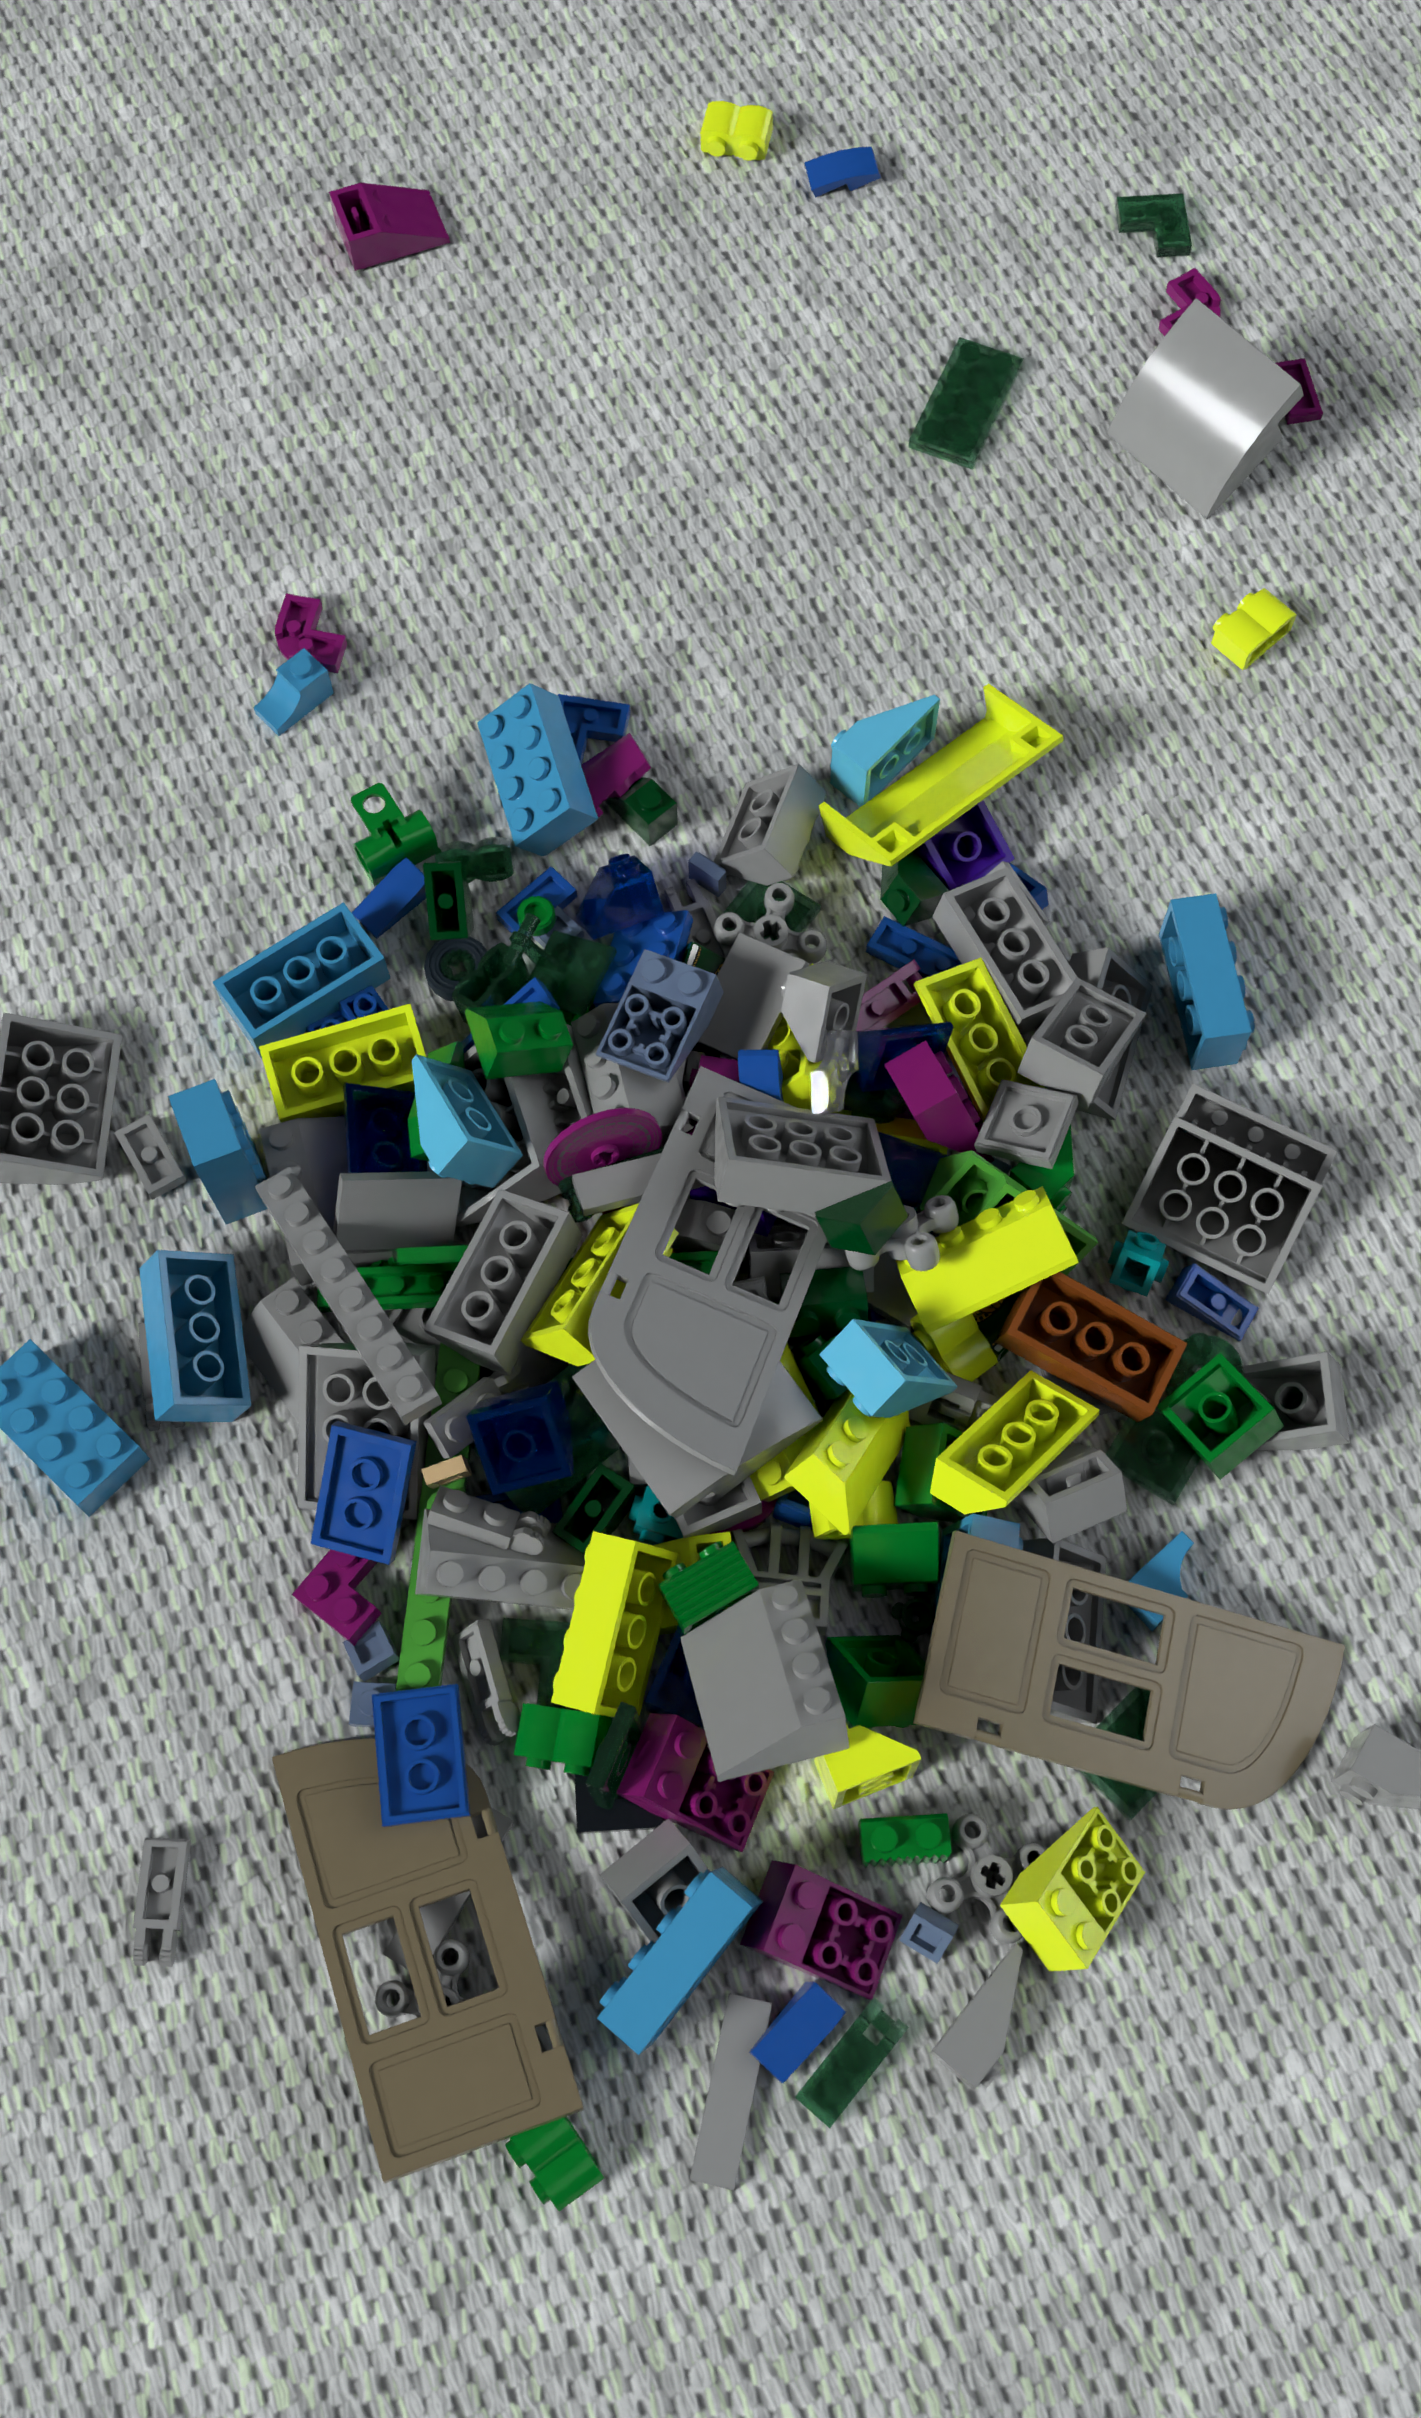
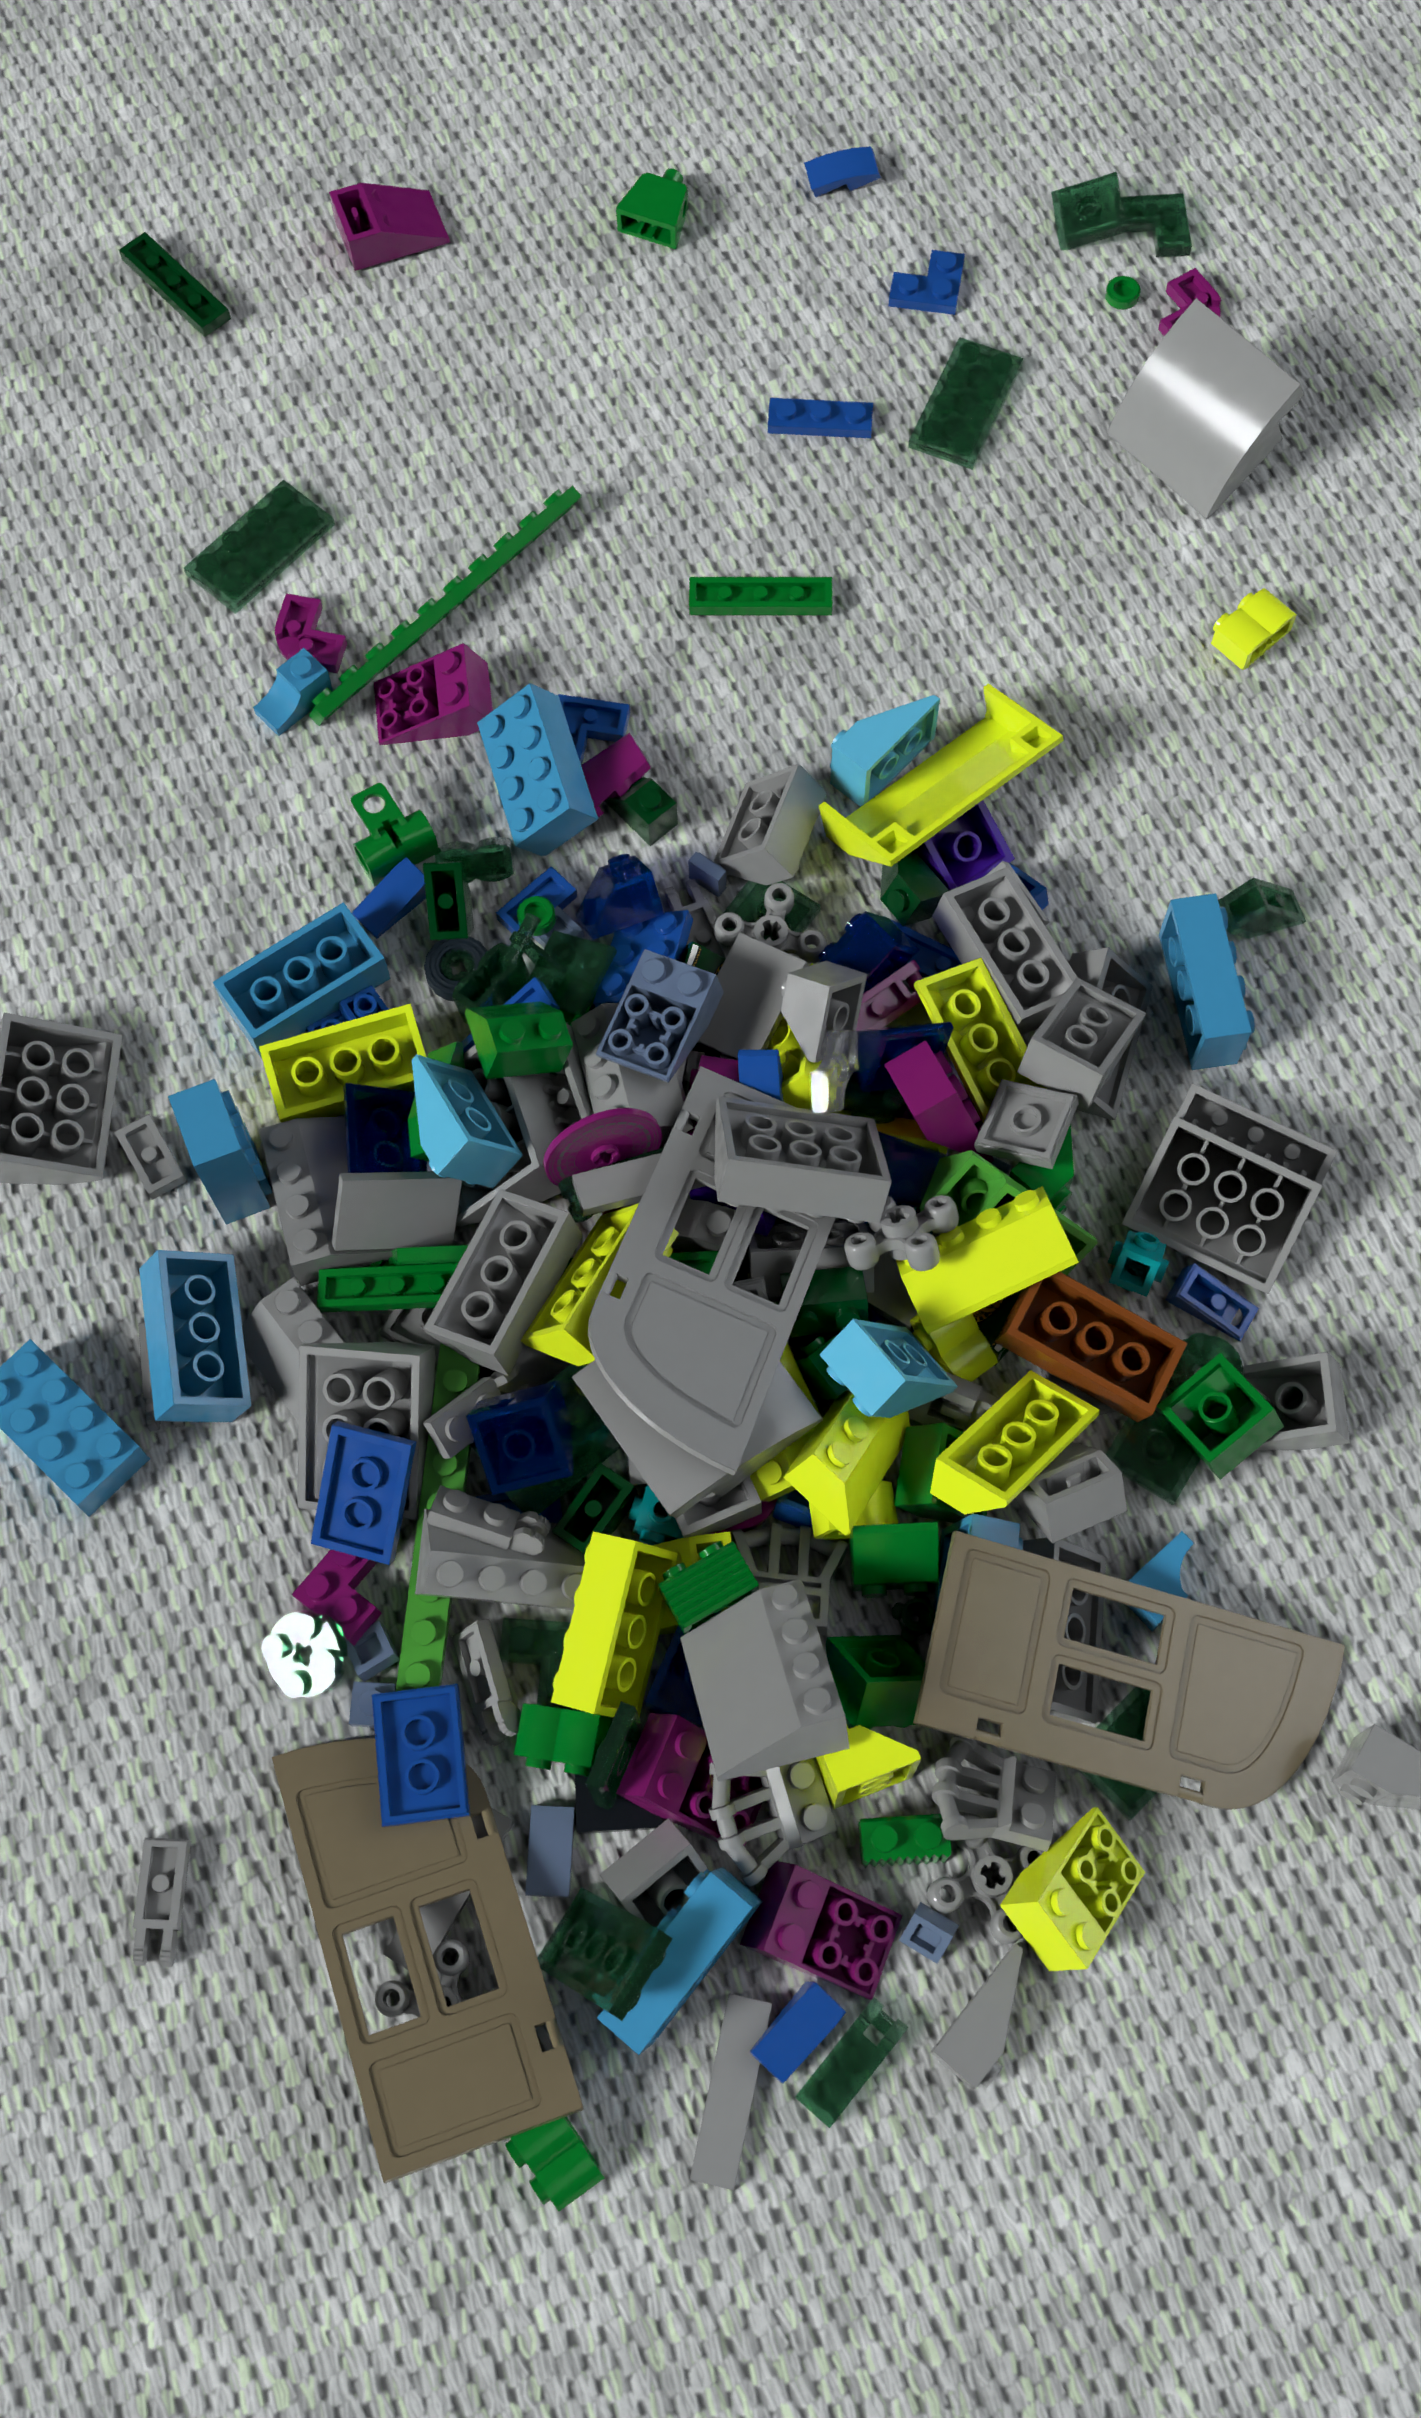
(175, 284): none -> dark green plate
(259, 546): none -> clear green plate
(284, 1655): none -> plate
(348, 1296): light grey plate -> none
(433, 612): none -> green plate
(434, 698): none -> magenta slope
(446, 1472): tan tile -> none
(550, 1851): none -> sand blue tile
(603, 1953): none -> clear green plate
(655, 208): none -> green torso
(736, 130): neon yellow brick -> none
(760, 596): none -> green plate
(797, 1812): none -> light grey plate
(820, 418): none -> blue plate
(864, 1220): dark green slope -> none
(872, 947): none -> clear blue brick
(930, 293): none -> blue plate
(1022, 1800): none -> light grey plate
(1089, 211): none -> clear green plate
(1122, 292): none -> green tile
(1261, 908): none -> clear green slope
(1308, 407): magenta tile -> none

